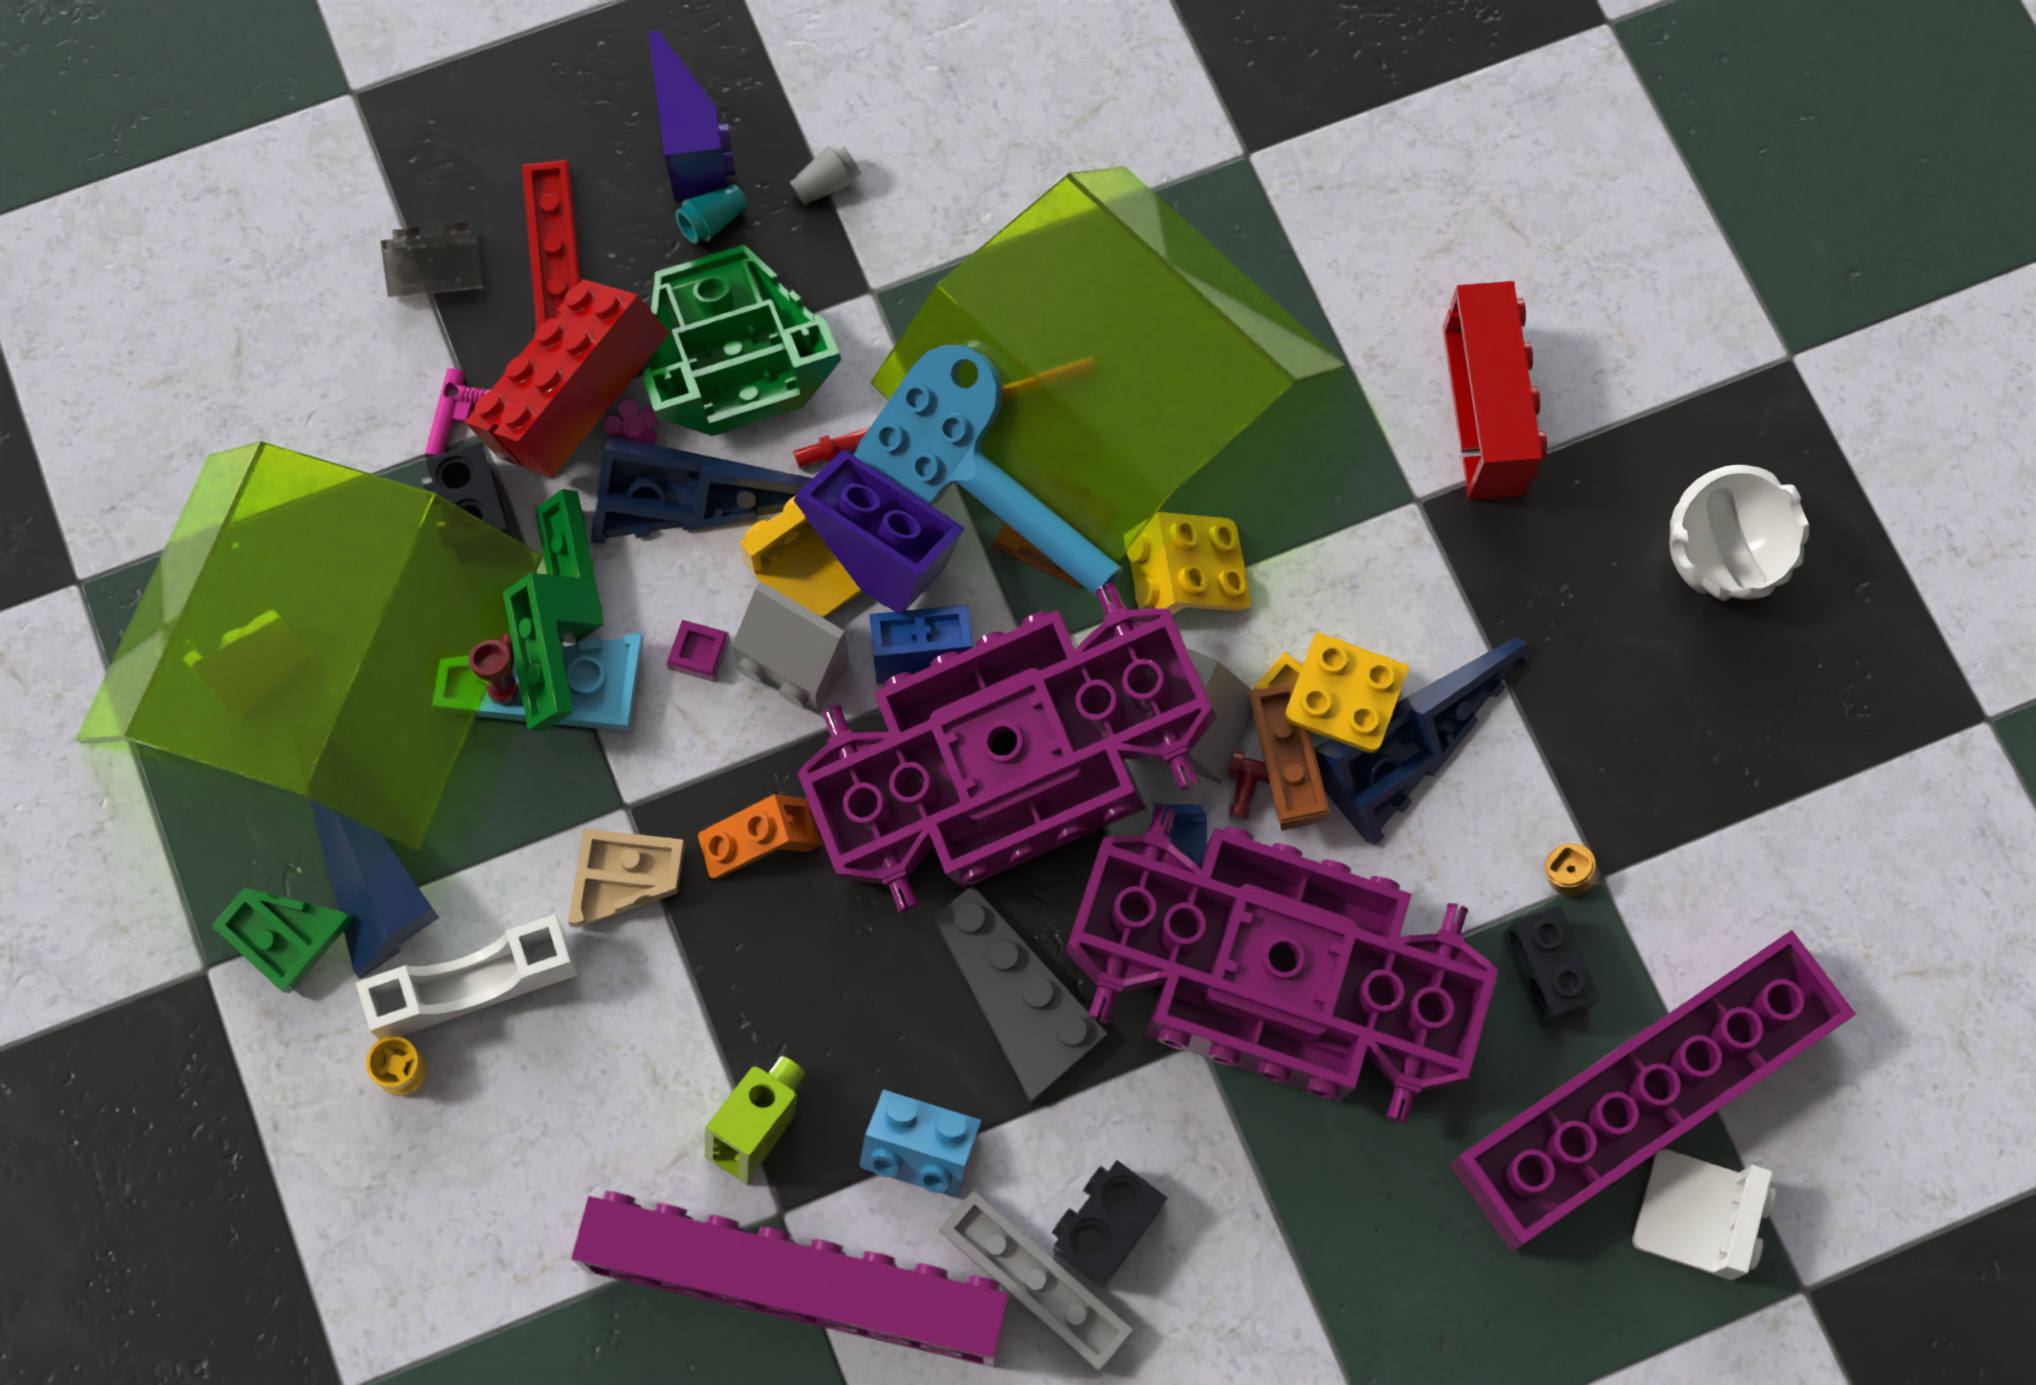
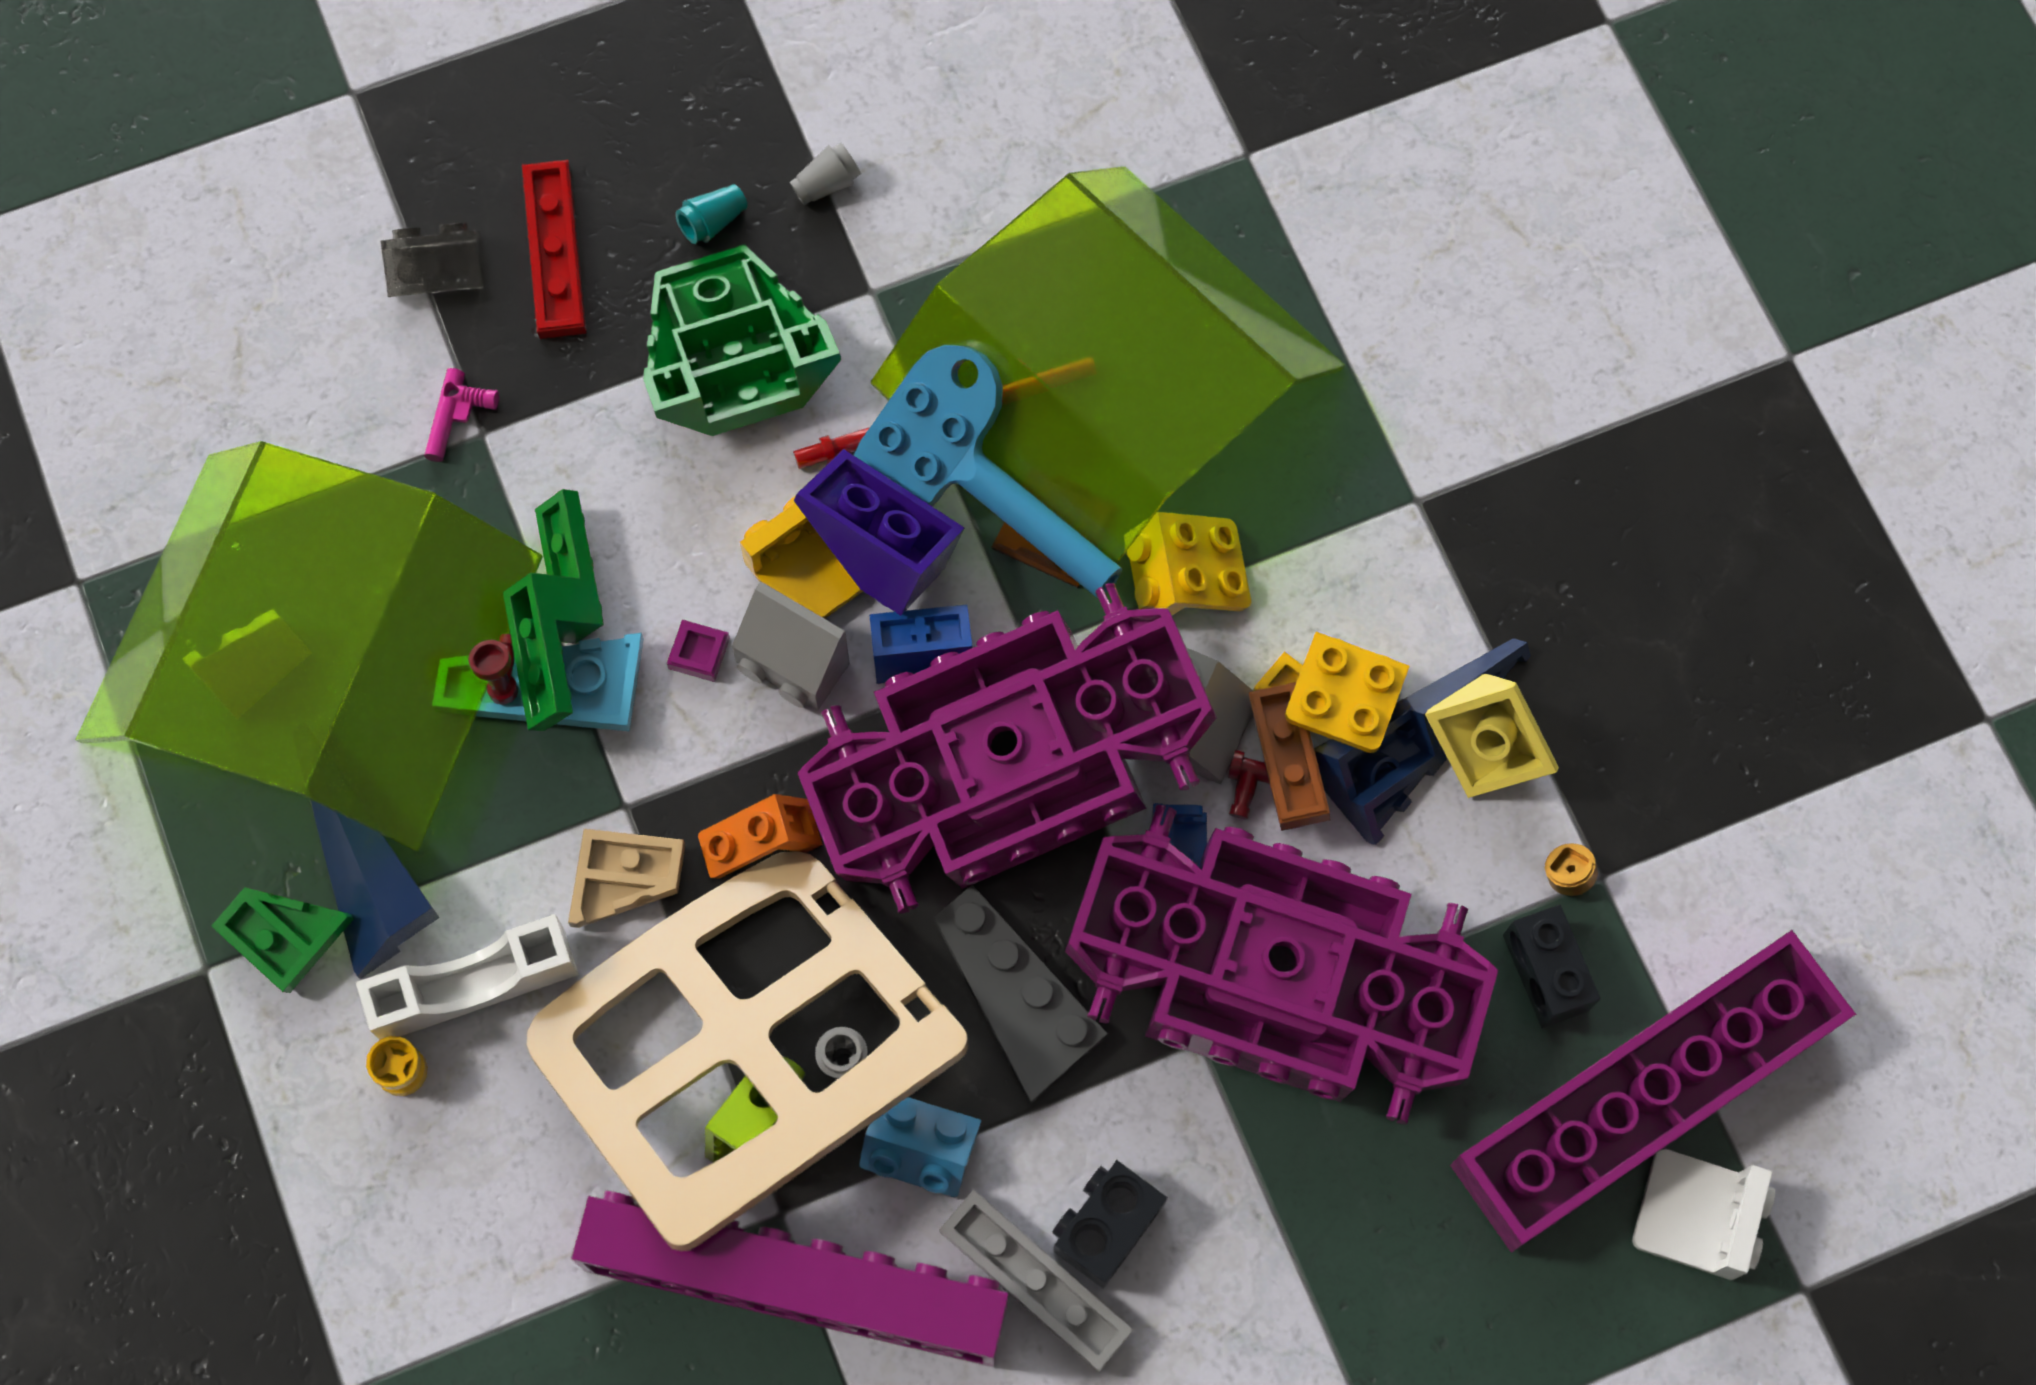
(479, 495): black brick -> none
(567, 377): red piece -> none
(632, 424): dark pink plant -> none
(667, 488): dark blue wedge -> none
(693, 141): dark purple slope -> none
(739, 1033): none -> tan window
(838, 1042): none -> light grey cone
(1490, 736): none -> light yellow slope
(1493, 390): red piece -> none
(1738, 533): white piece -> none

